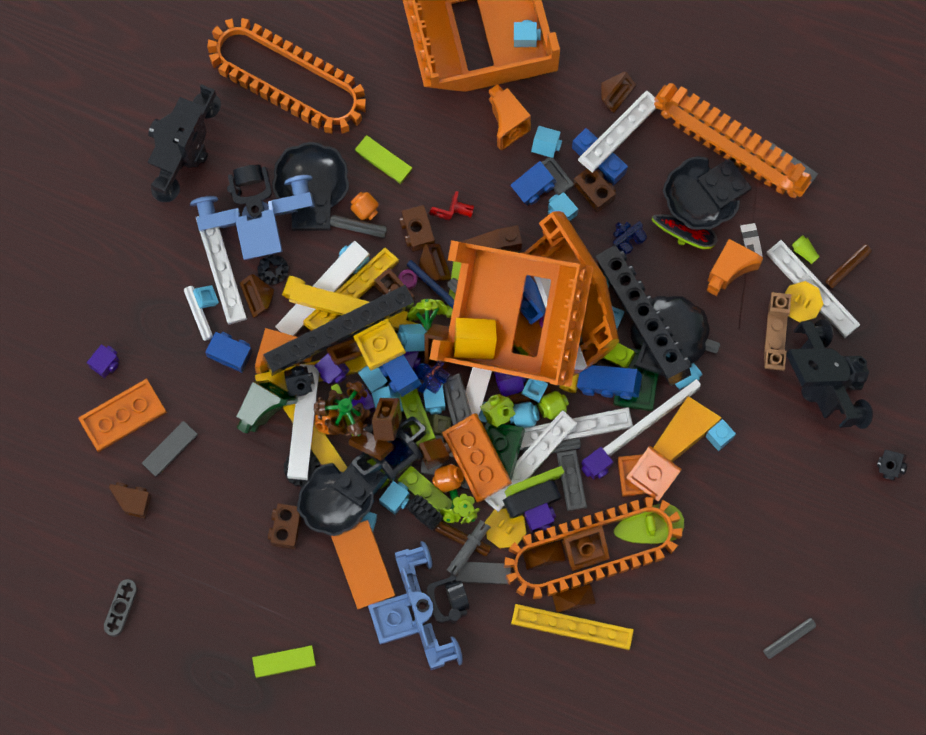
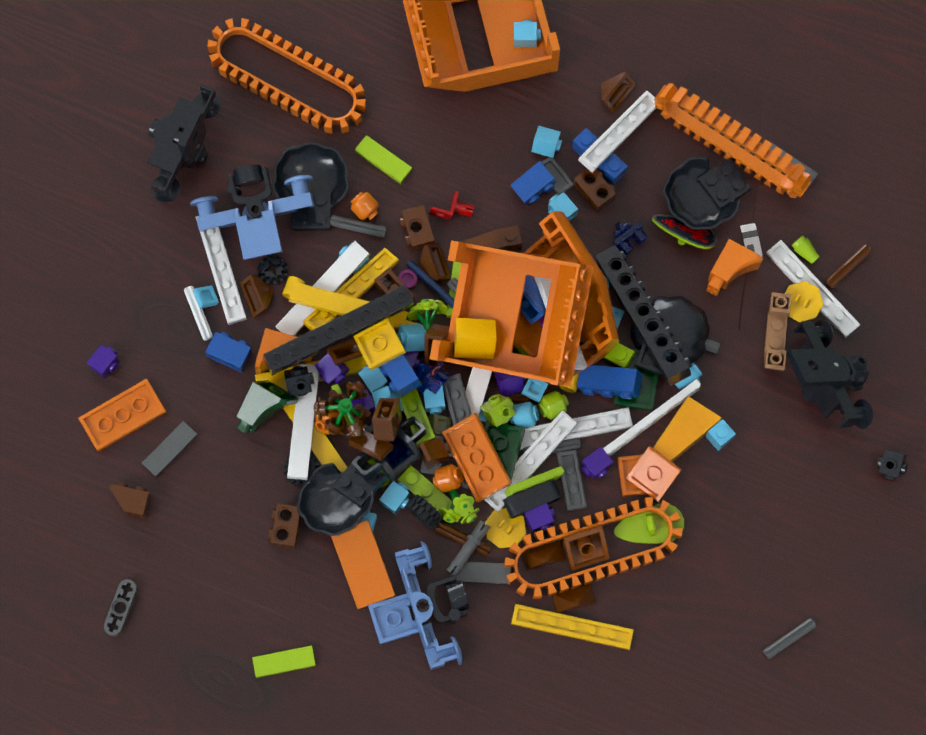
(510, 115): orange hips -> none

